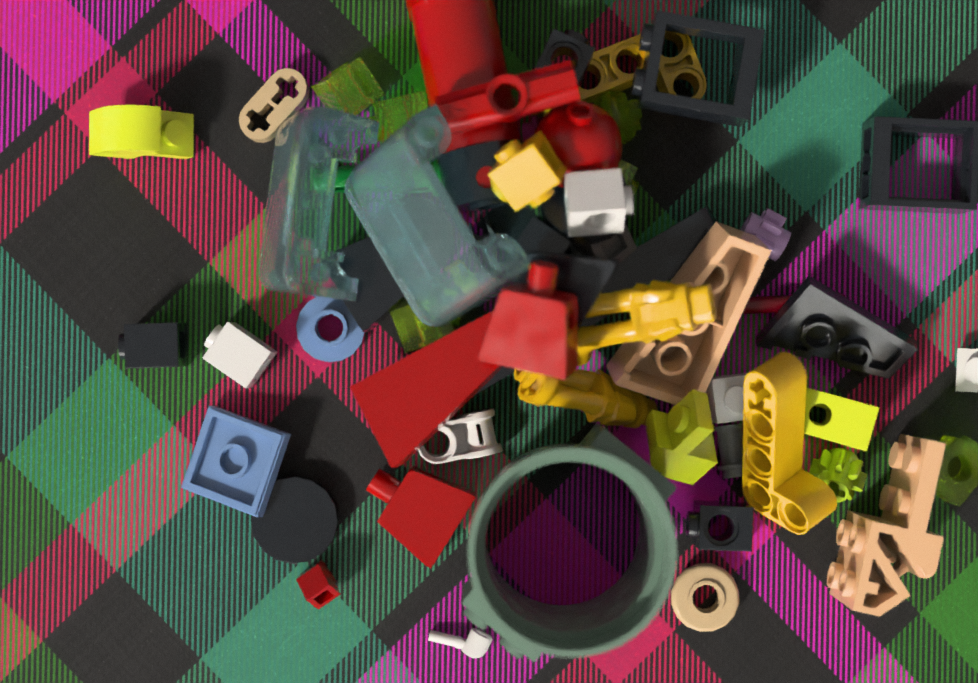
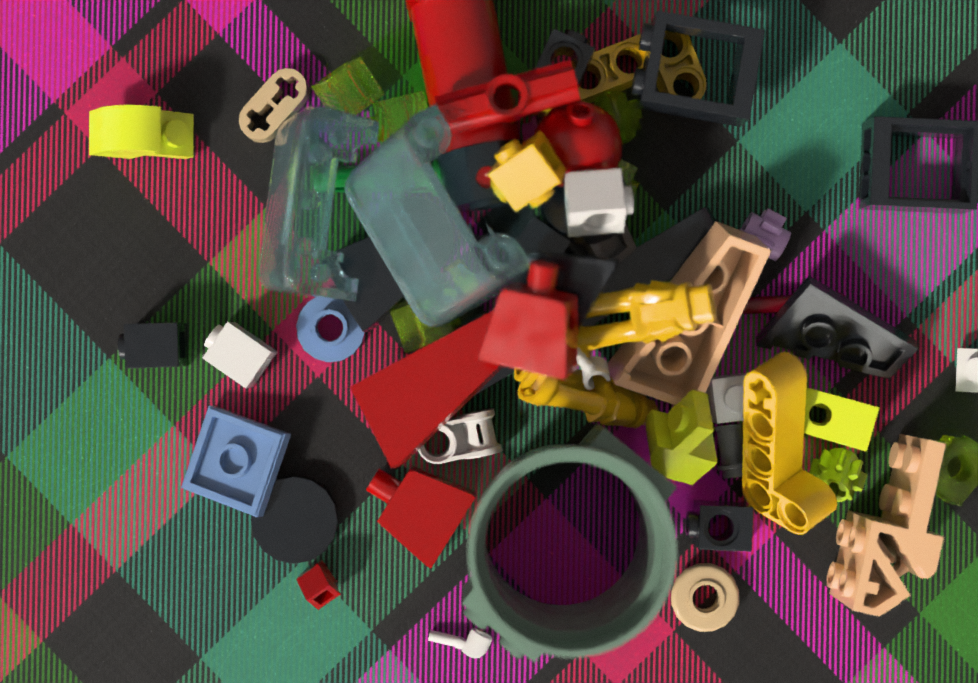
(590, 367): none -> white hand

